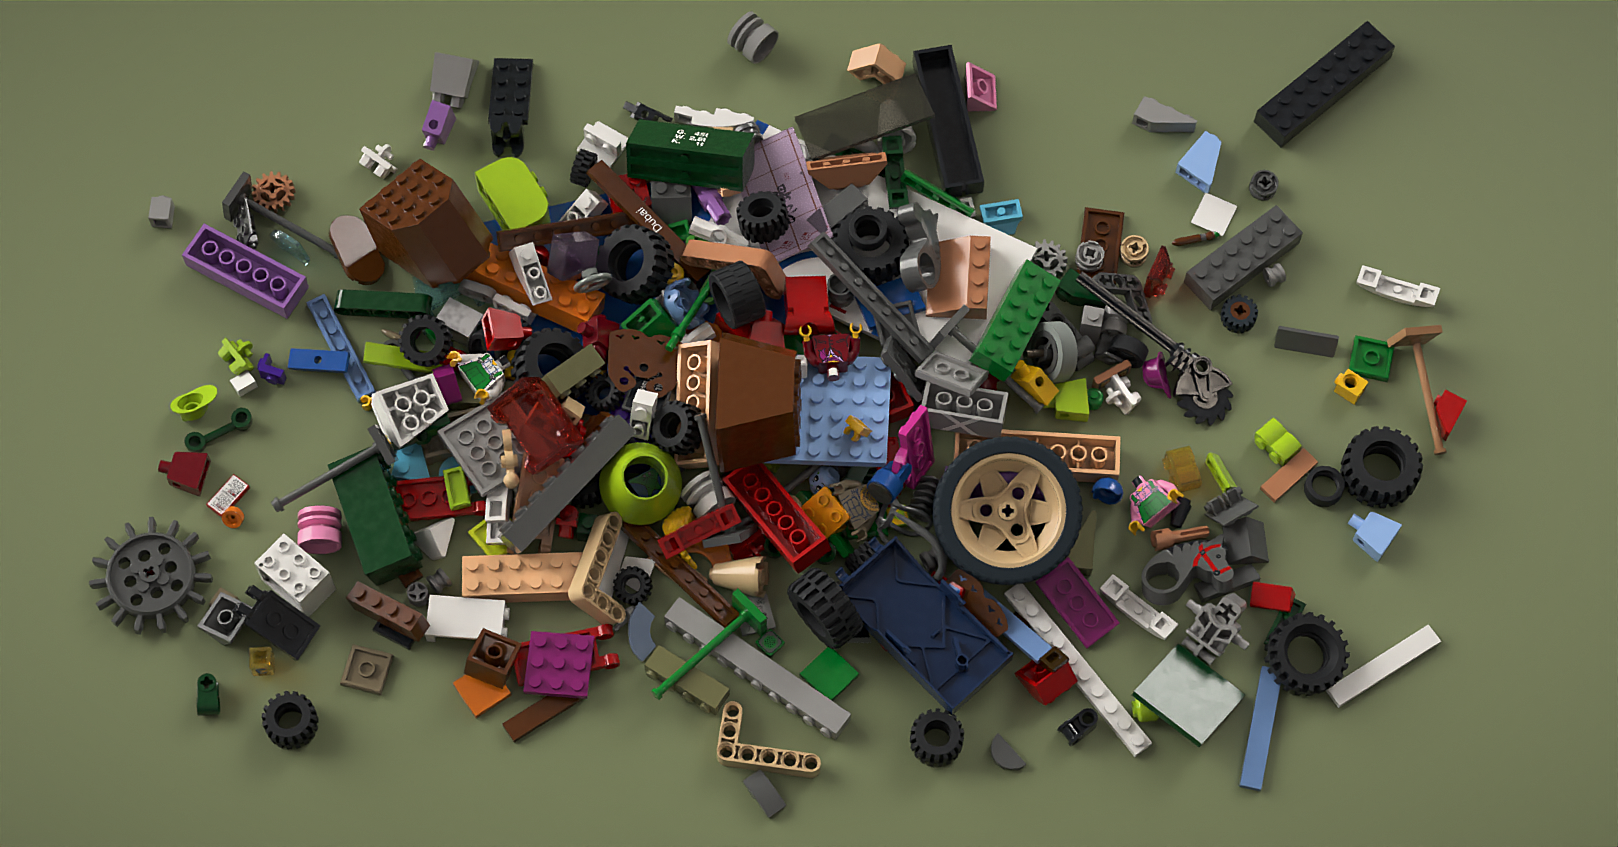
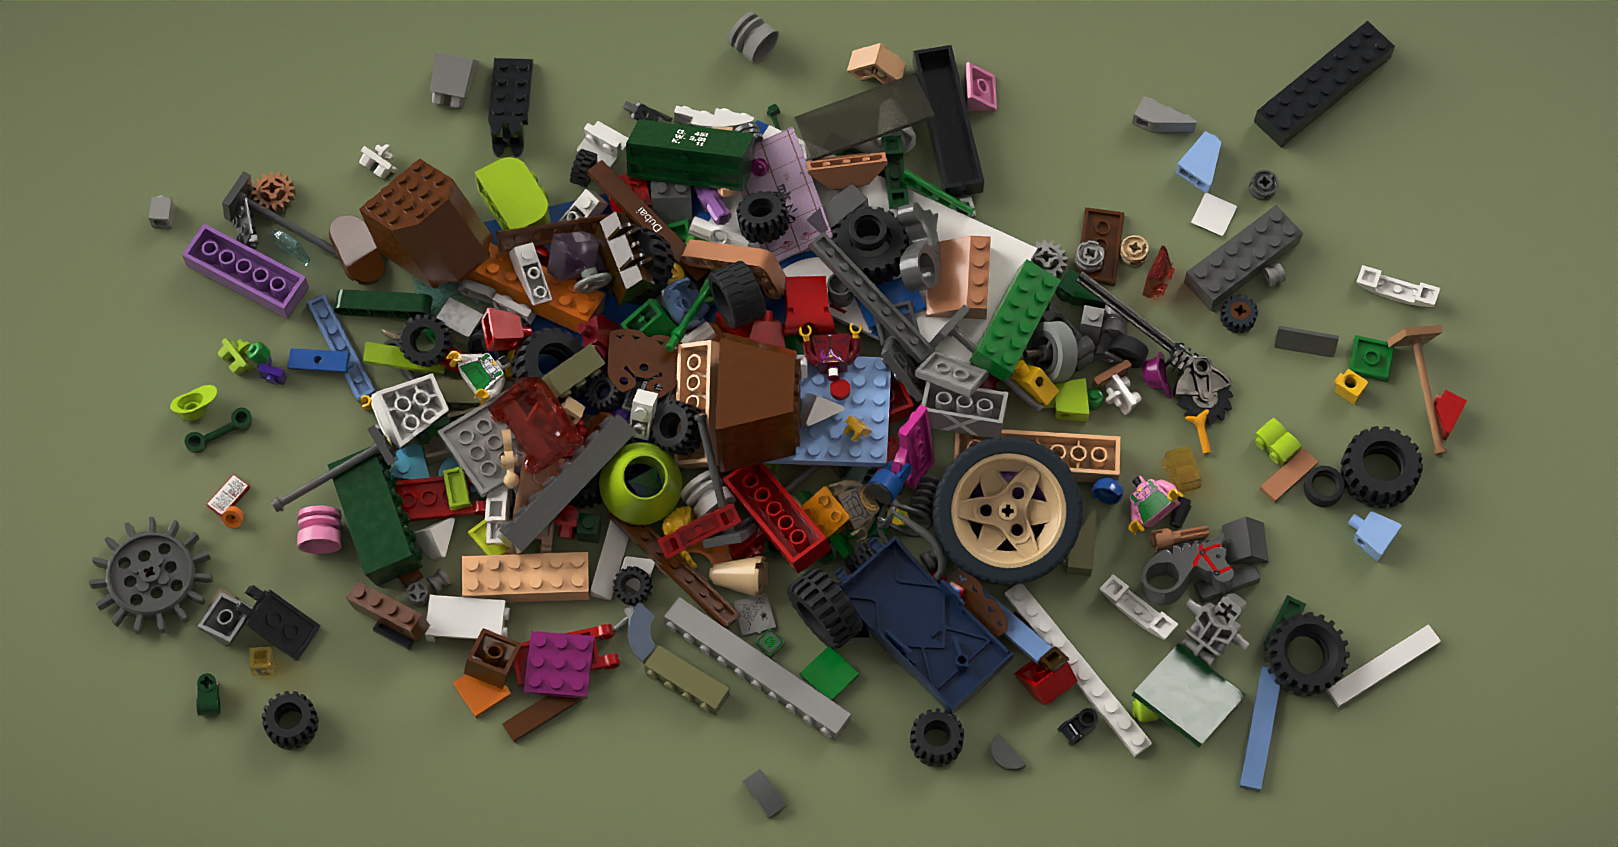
(186, 471): dark red torso -> none
(243, 383): white slope -> none
(258, 353): none -> green piece
(295, 575): white container -> none
(366, 669): dark tan tile -> none
(437, 124): medium lavender torso -> none
(447, 384): magenta slope -> none
(591, 568): tan beam -> none
(623, 257): none -> dark brown piece
(748, 613): green tile -> none
(758, 171): none -> magenta plate
(759, 753): tan beam -> none
(772, 111): none -> dark green hand
(818, 409): none -> white slope
(823, 477): light blue head -> none
(840, 389): none -> red tile
(1002, 215): medium azure slope -> none
(1077, 603): magenta tile -> none
(1131, 291): dark grey beam -> none
(1195, 238): reddish brown piece -> none
(1199, 422): none -> light orange piece
(1219, 472): lime slope -> none
(1229, 507): dark grey hinge -> none
(1272, 597): red slope -> none

